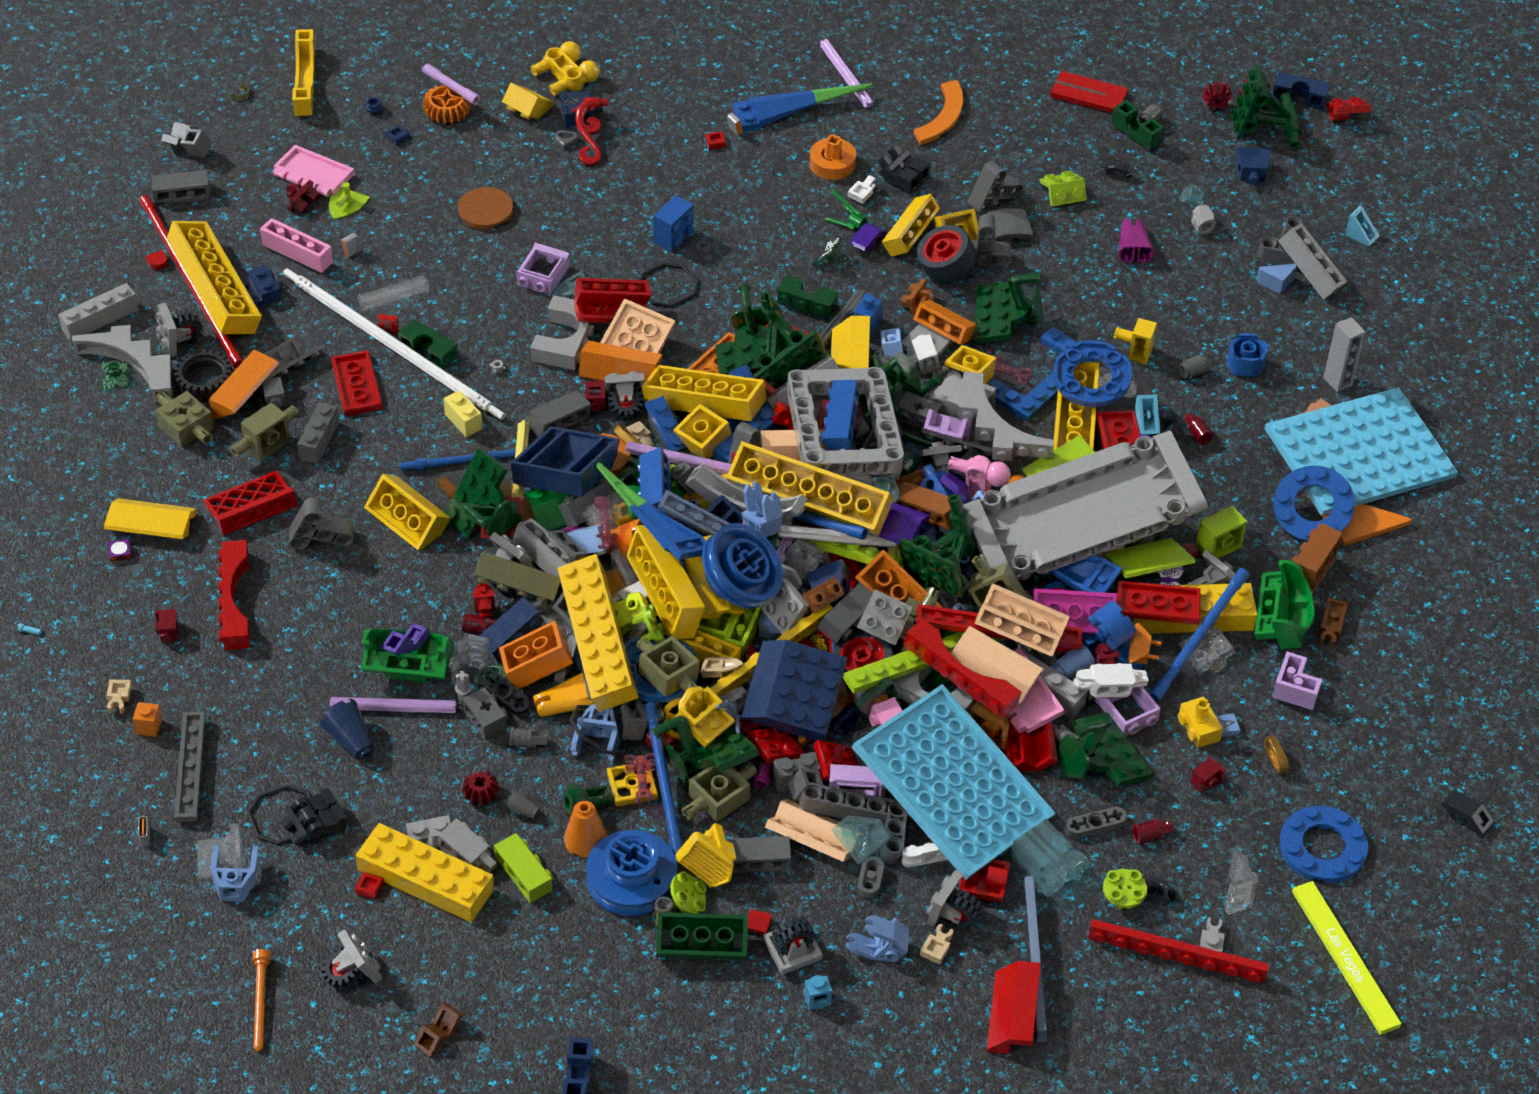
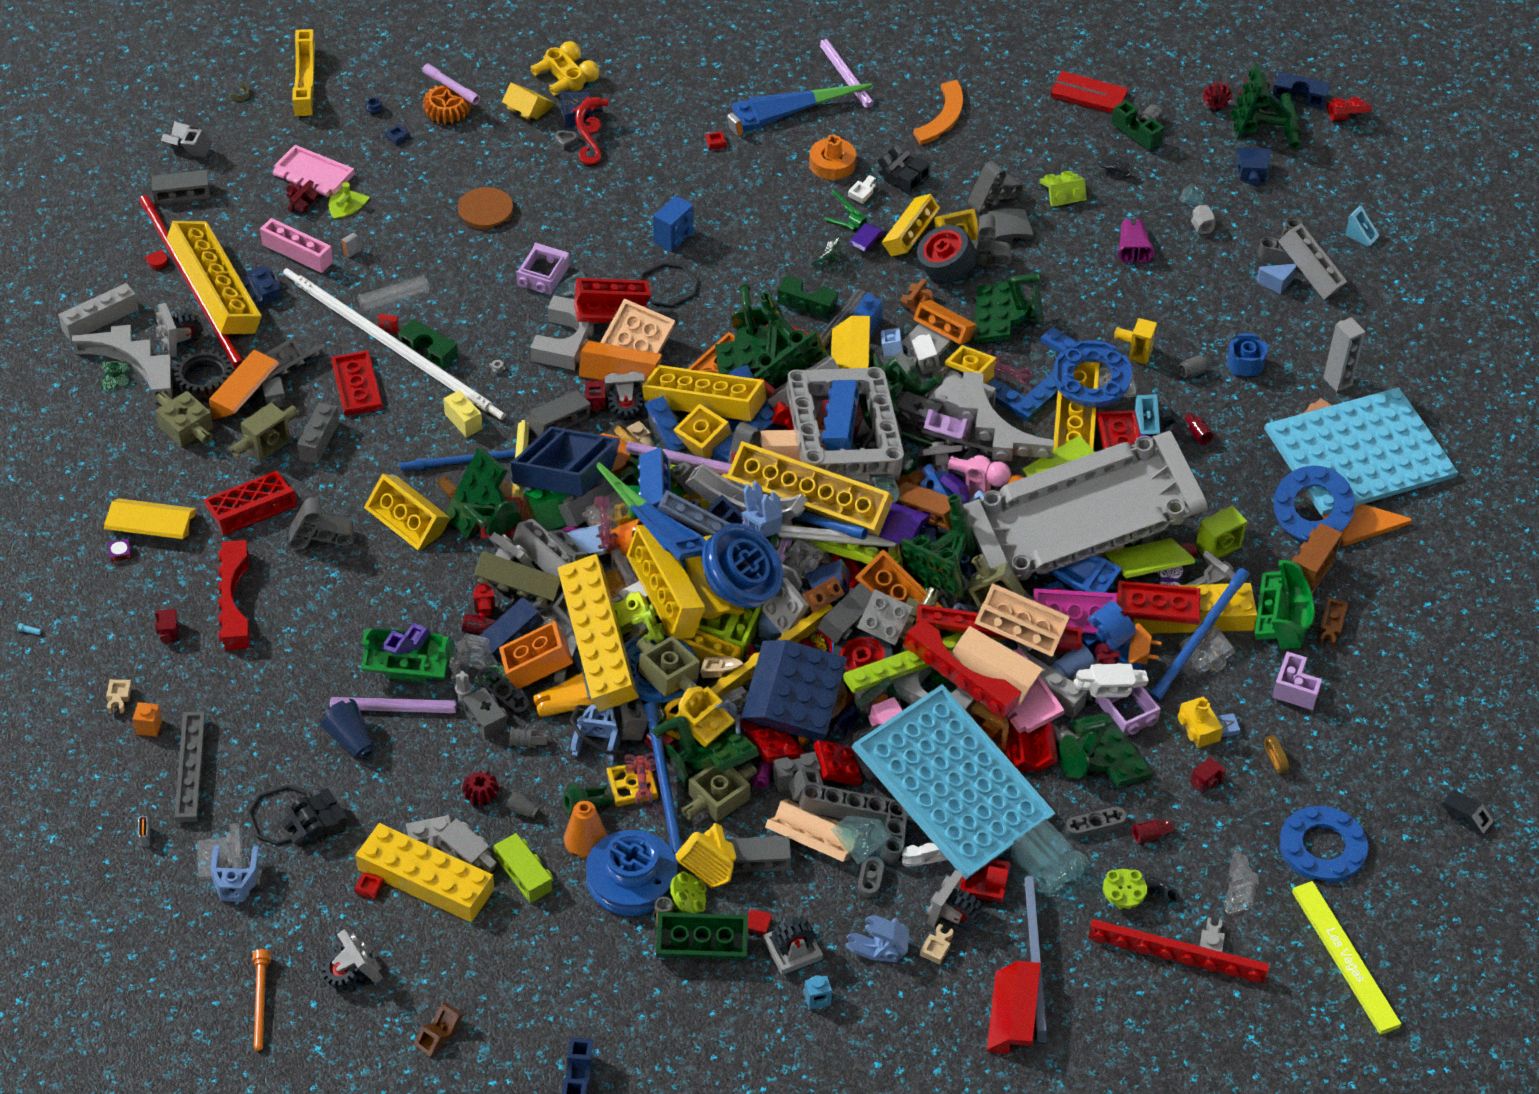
(856, 777): lavender window -> none

